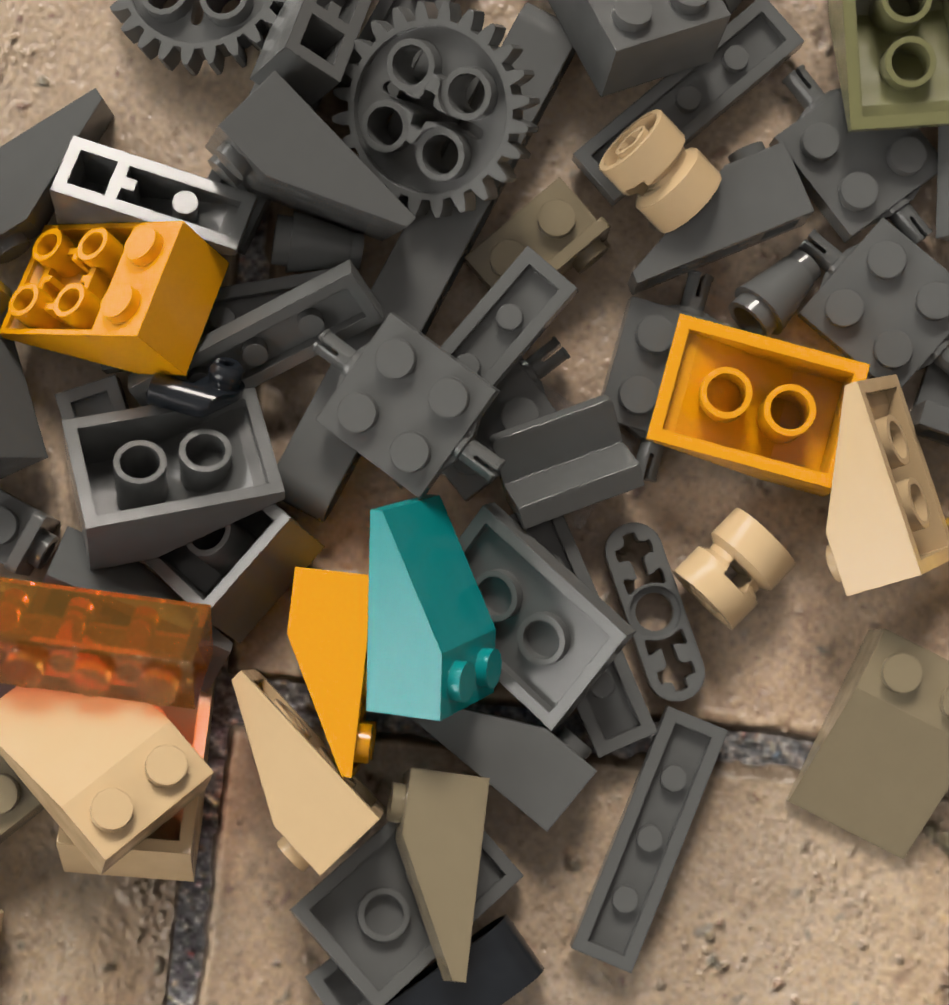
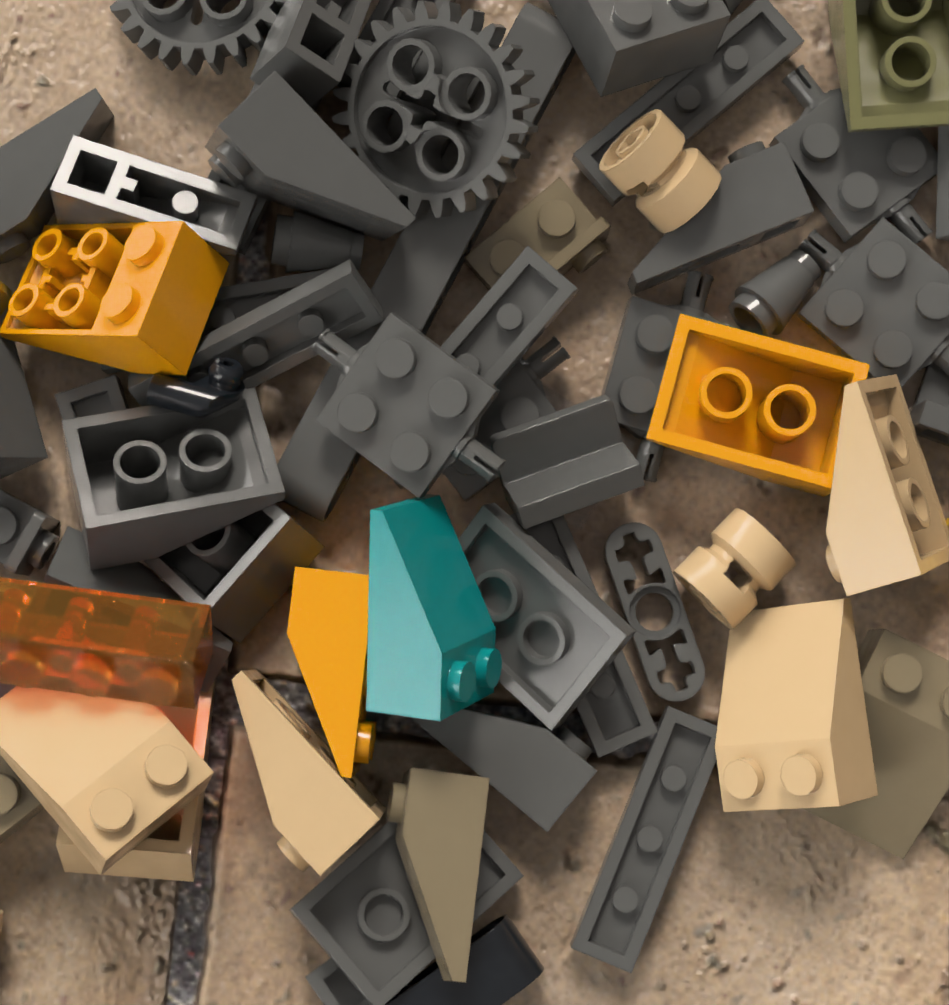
(794, 711): none -> tan slope

